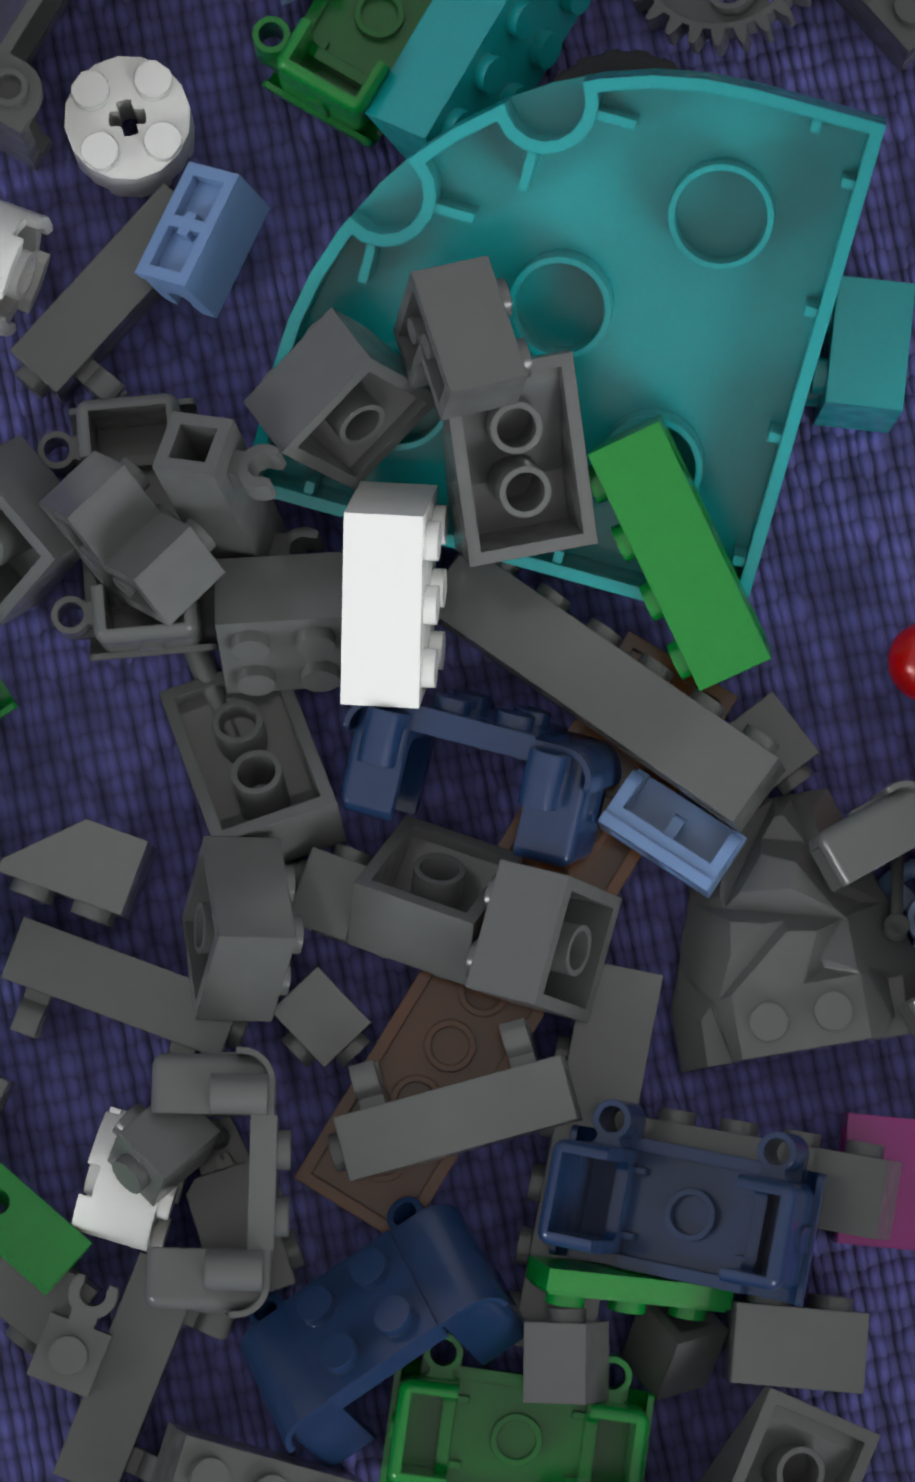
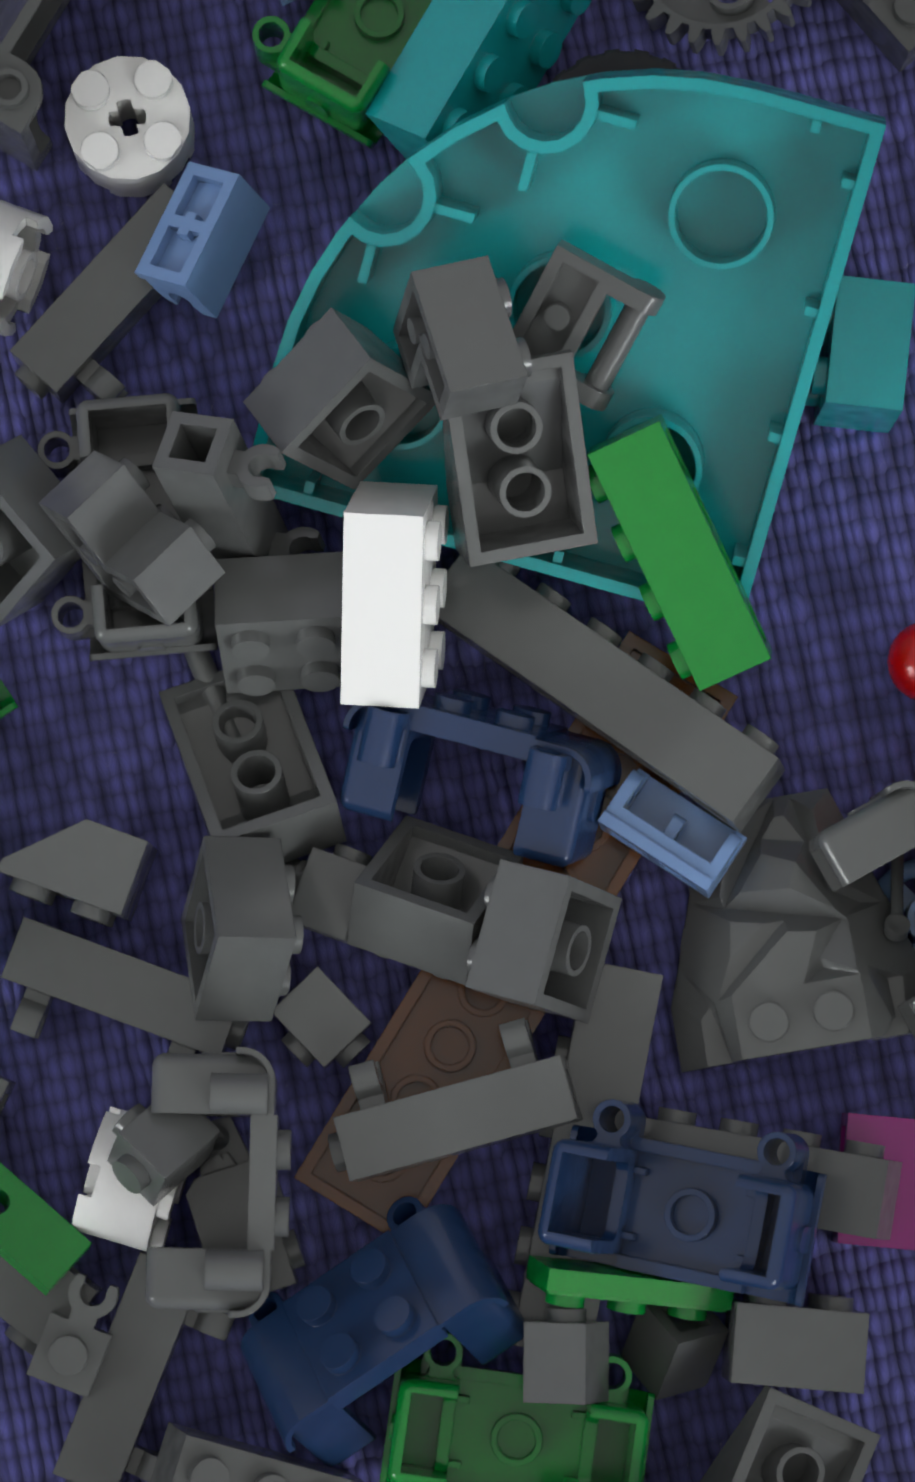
(566, 306): none -> dark grey plate
(794, 746): dark grey brick -> none

